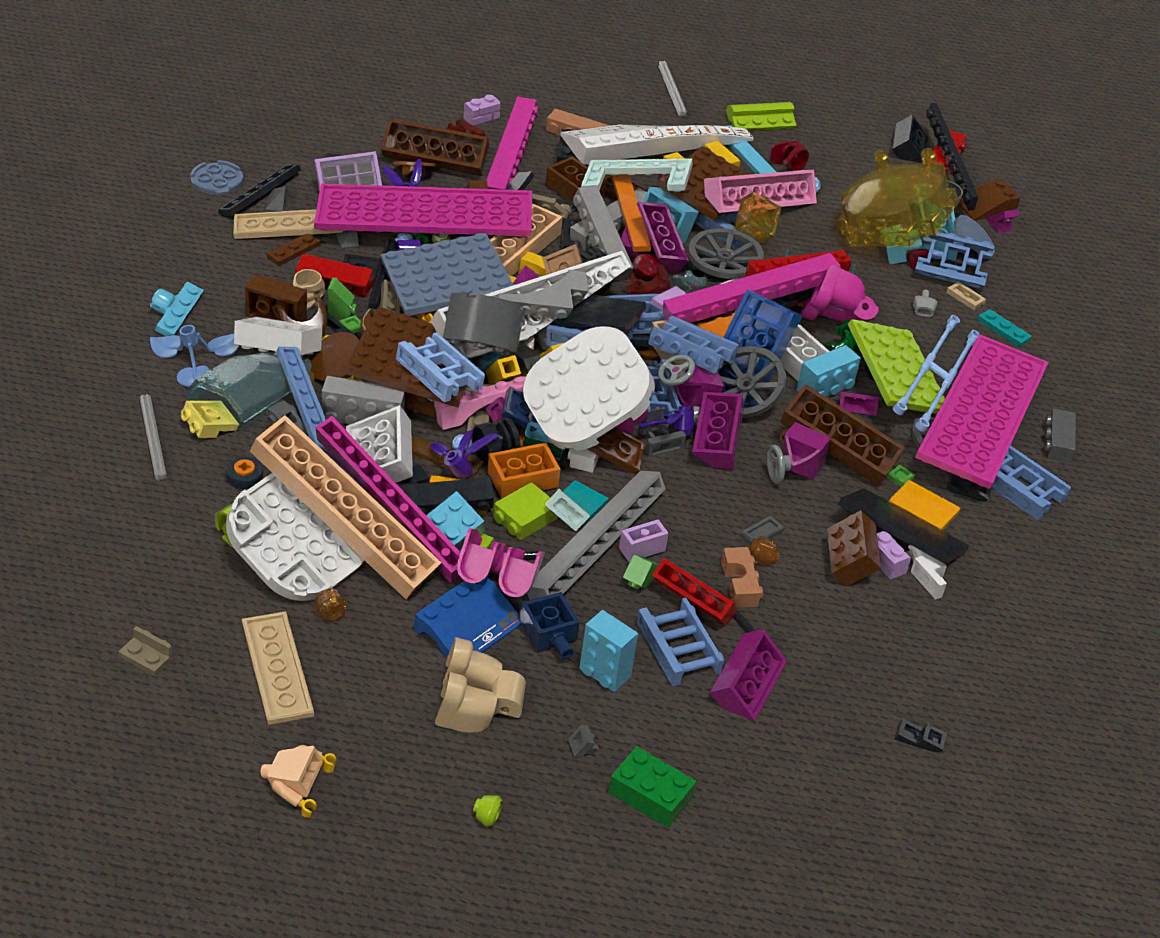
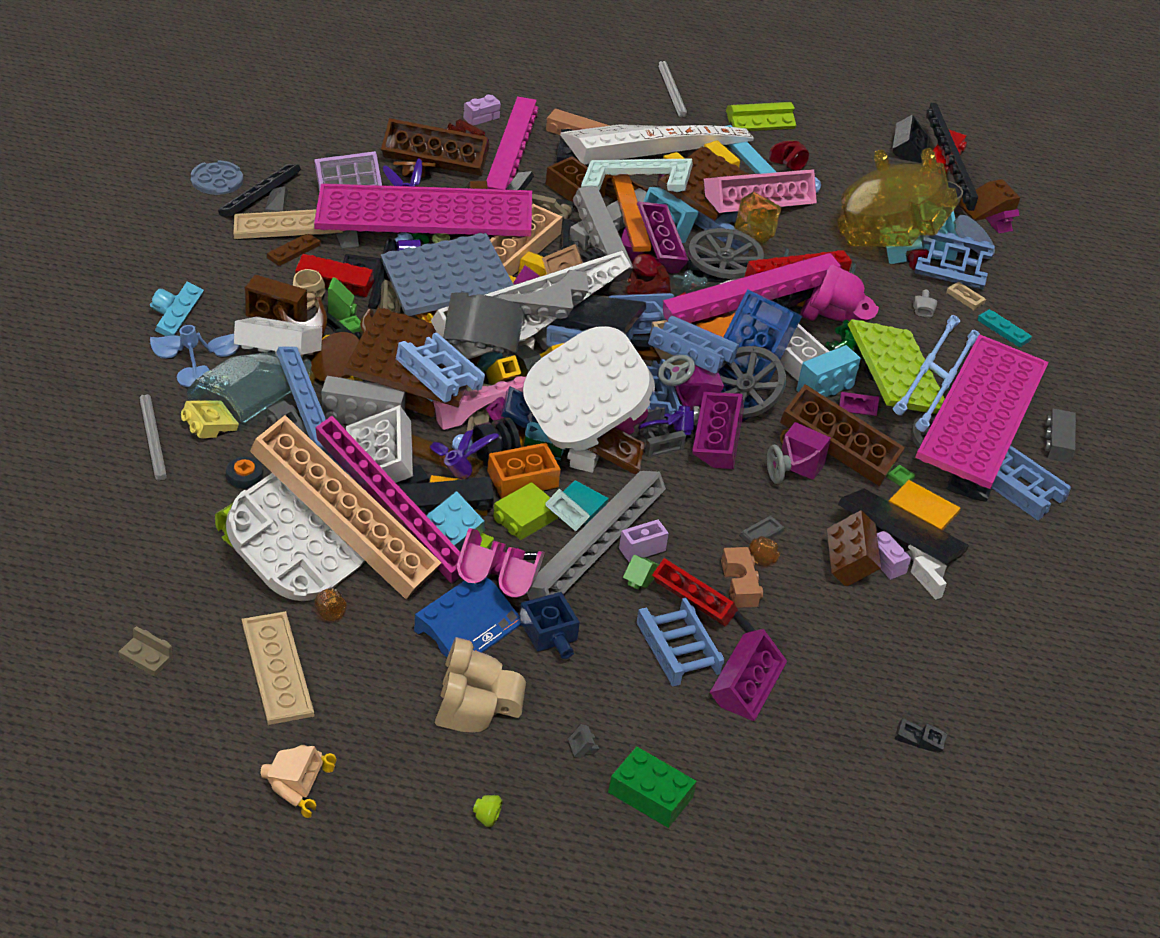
(608, 650): medium azure brick -> none
(657, 301): lavender tile -> none

